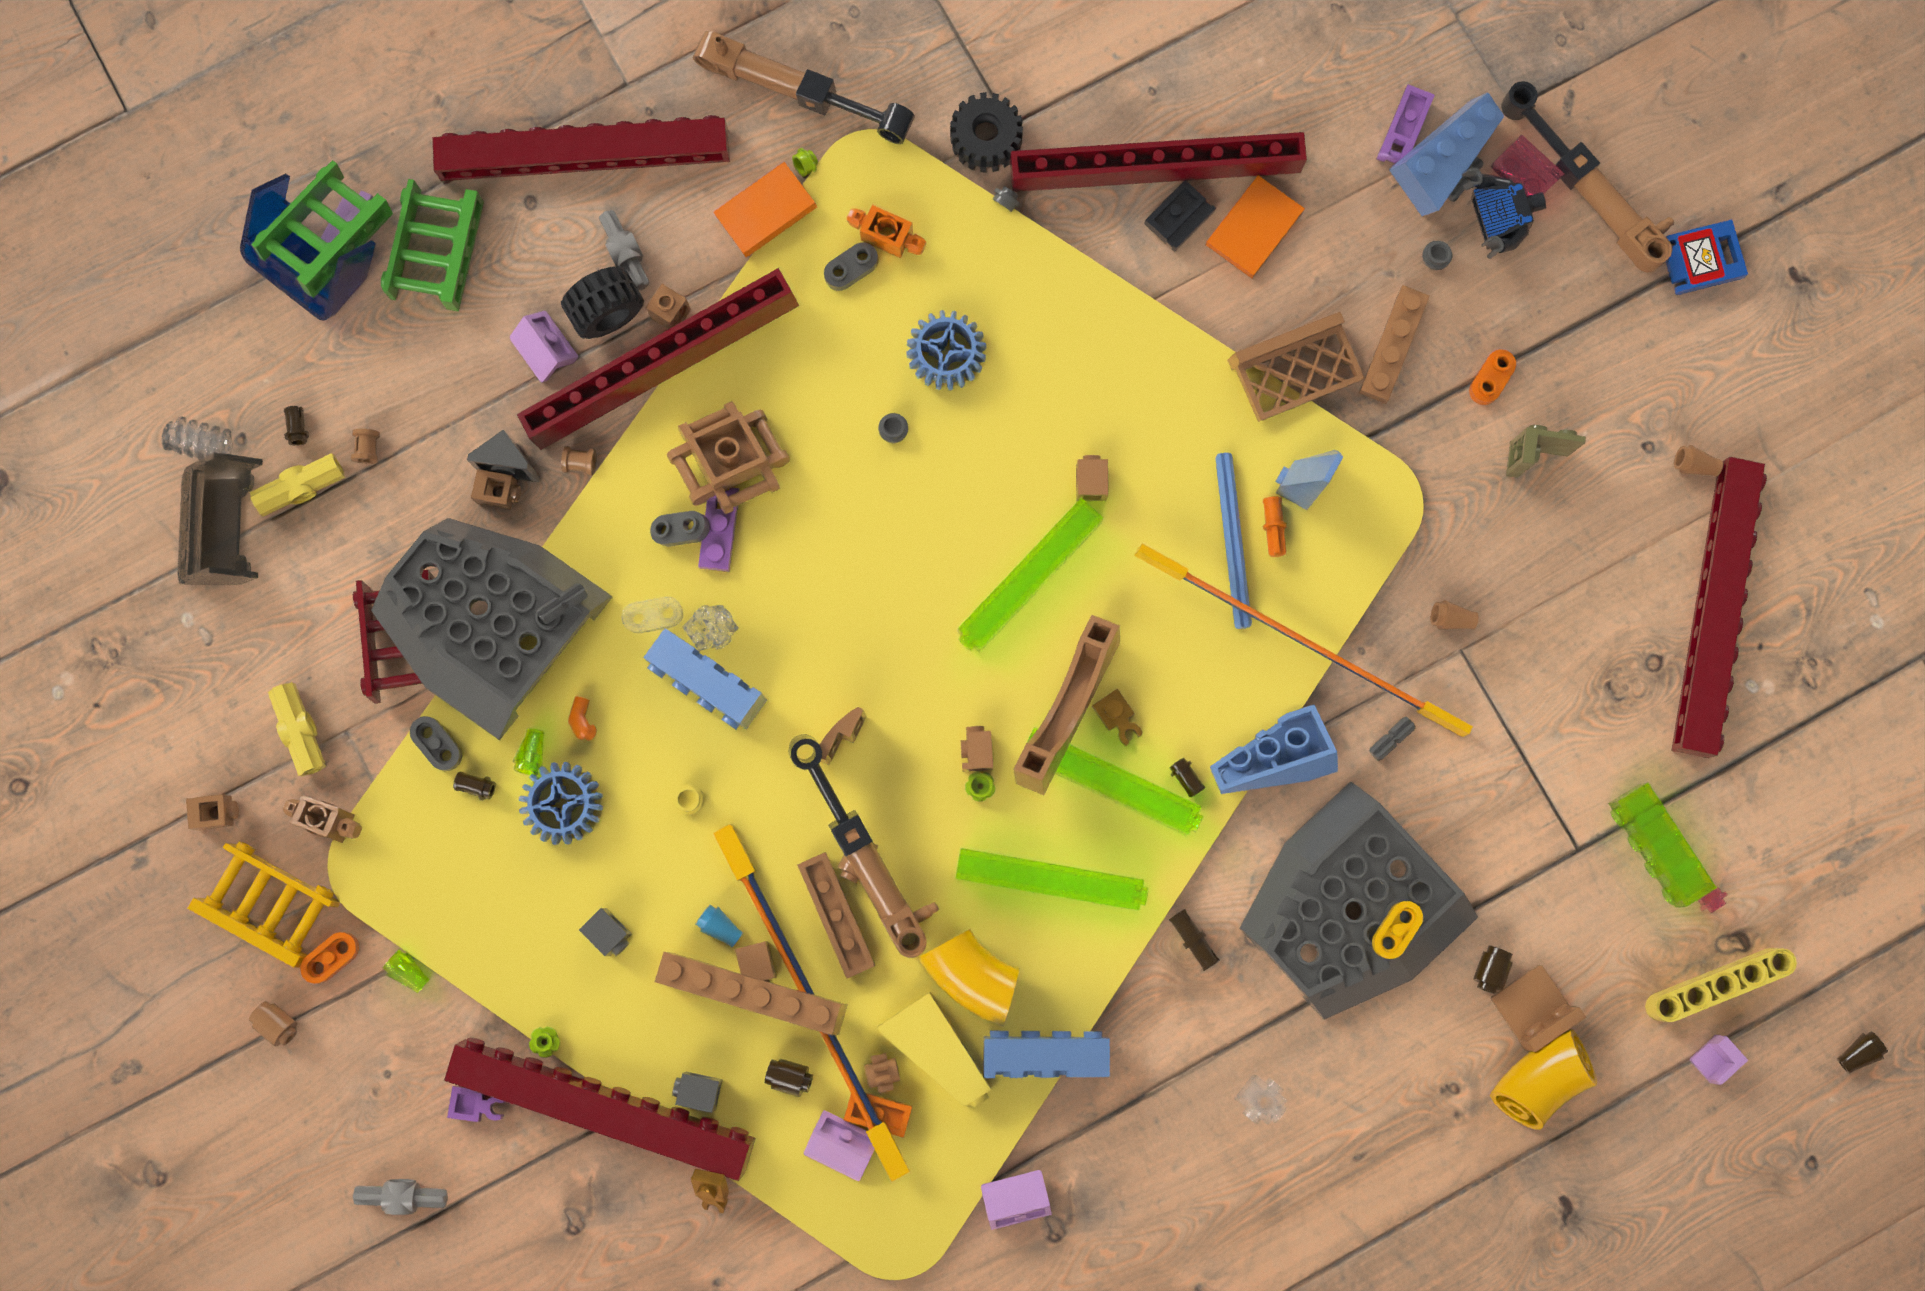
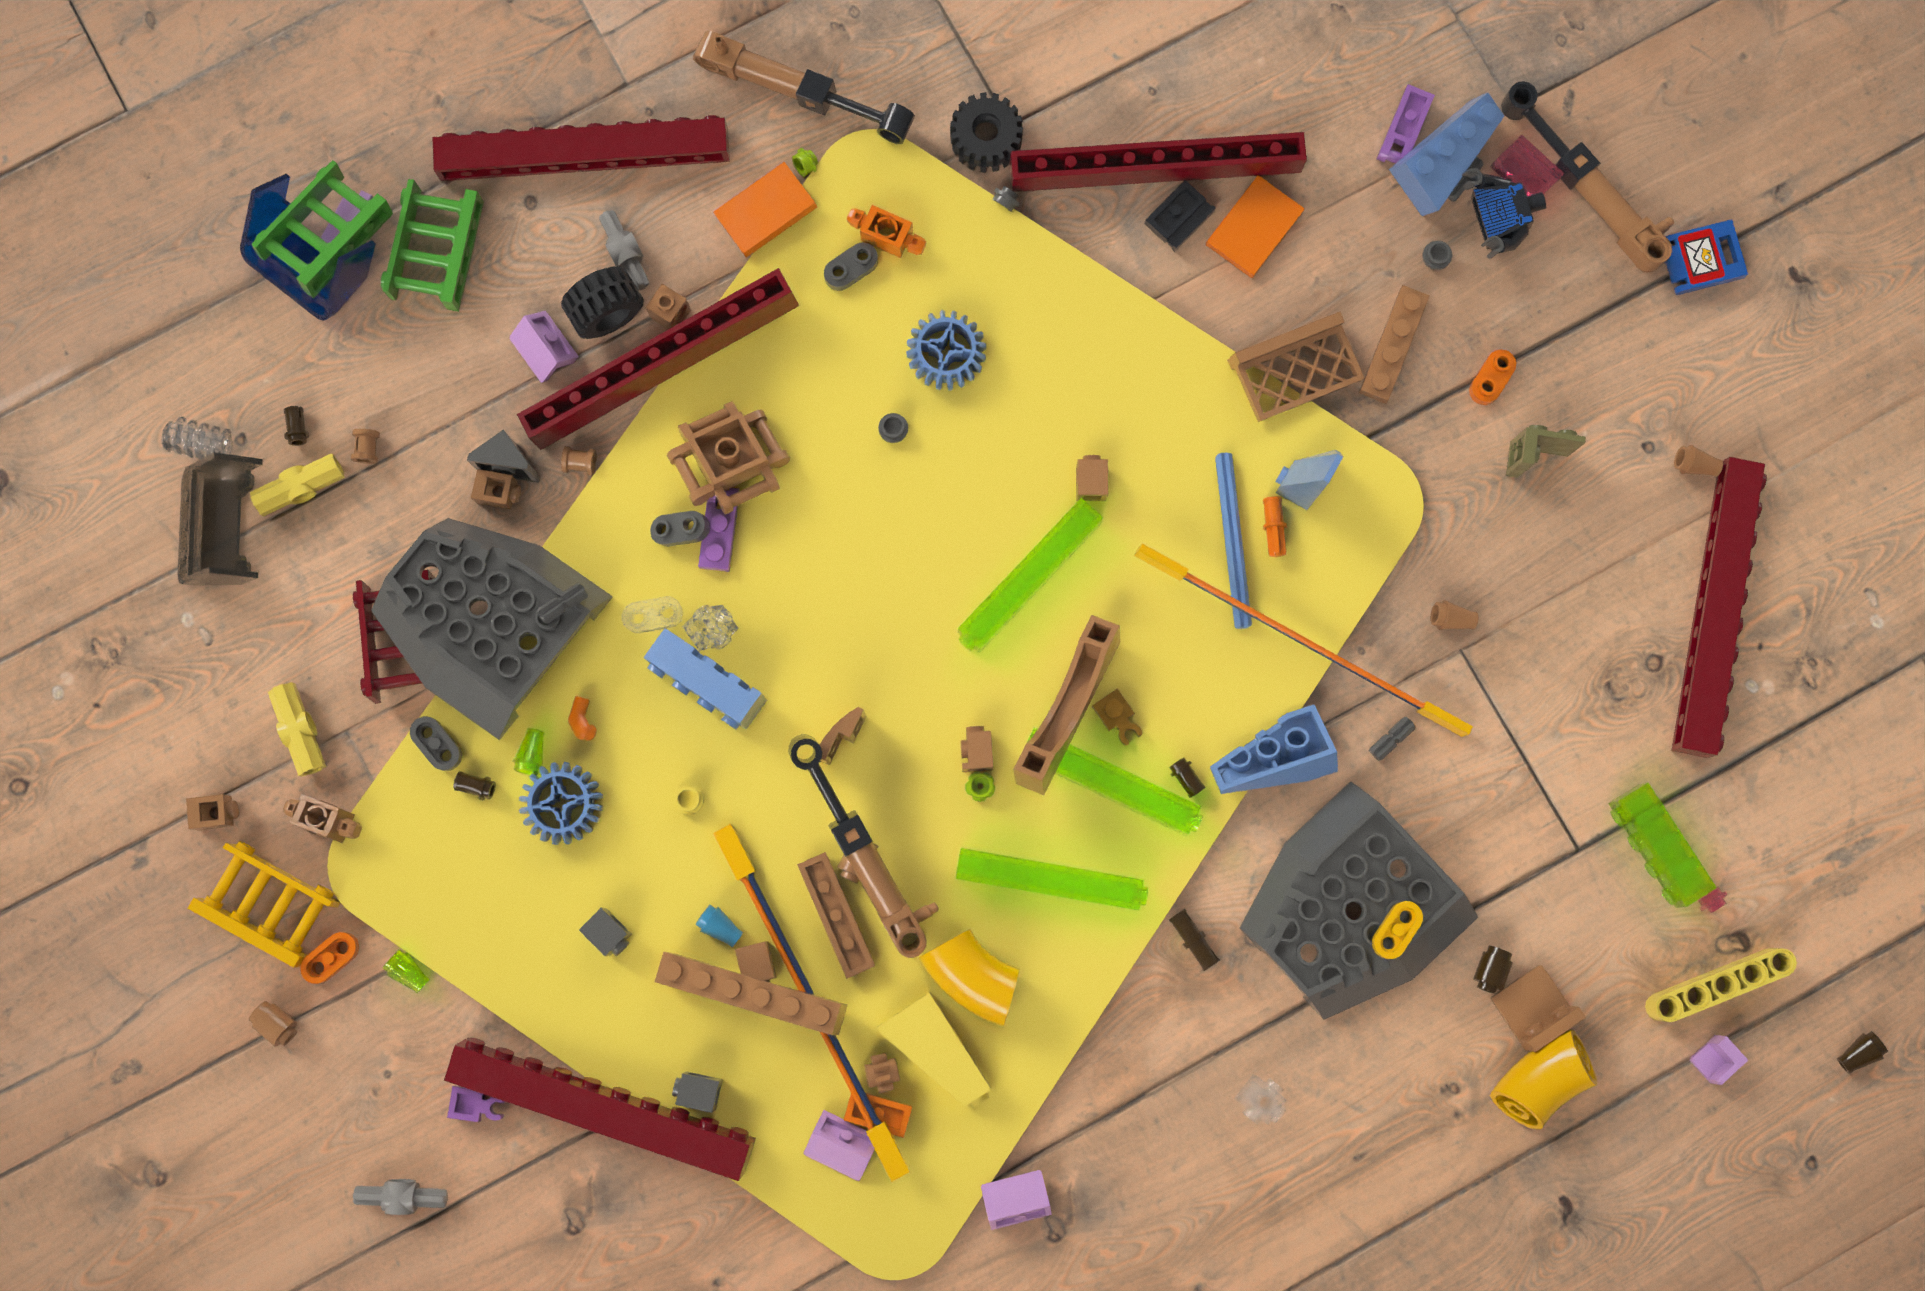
(550, 1035): lime plate -> none
(710, 1188): pearl gold plate -> none
(788, 1077): dark brown brick -> none
(1046, 1055): medium blue wedge -> none

